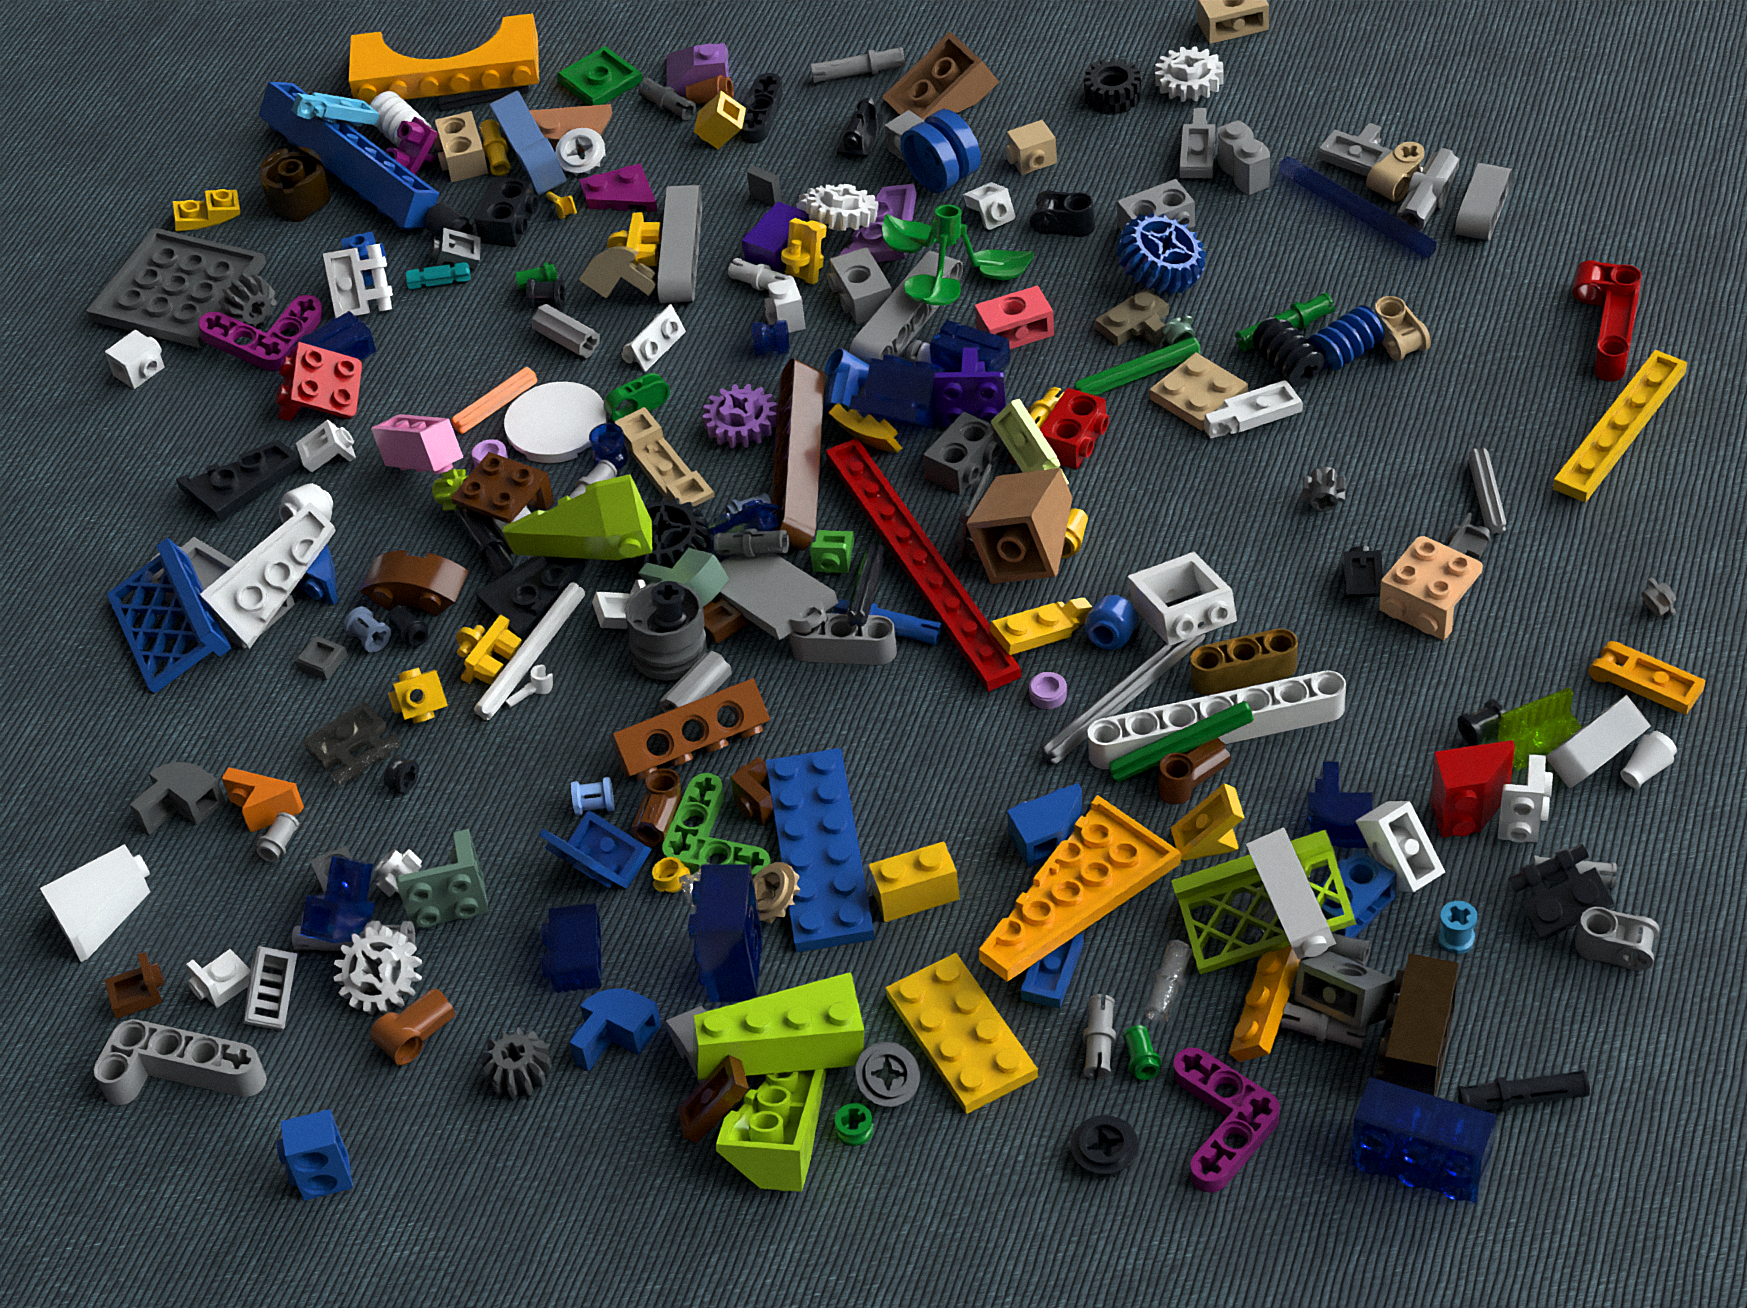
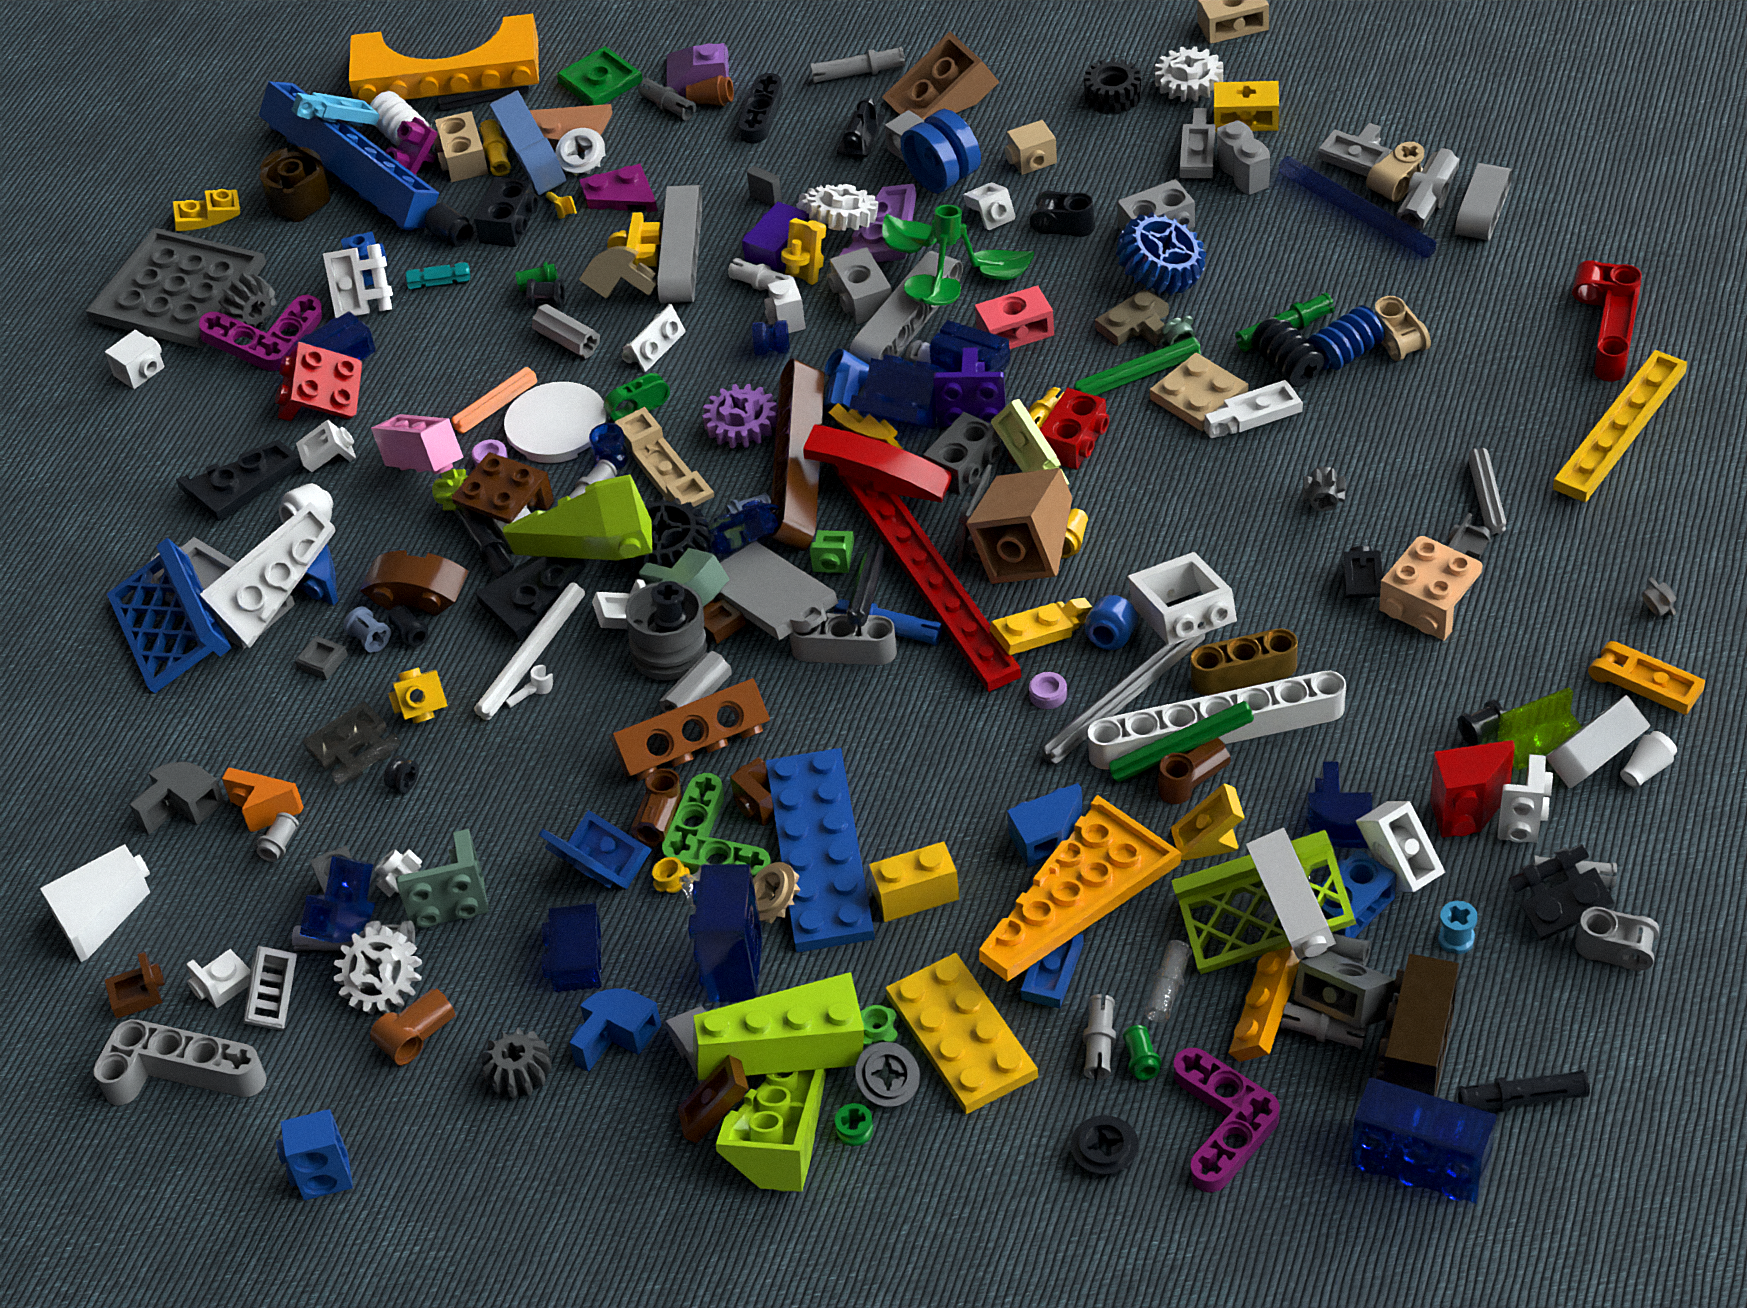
(455, 248): dark grey bracket -> none
(479, 661): yellow hips -> none
(579, 792): light blue bush -> none
(719, 120): yellow brick -> none
(751, 542): dark grey pin -> none
(878, 1016): none -> bright green plate
(886, 465): none -> red slope
(1249, 102): none -> yellow brick

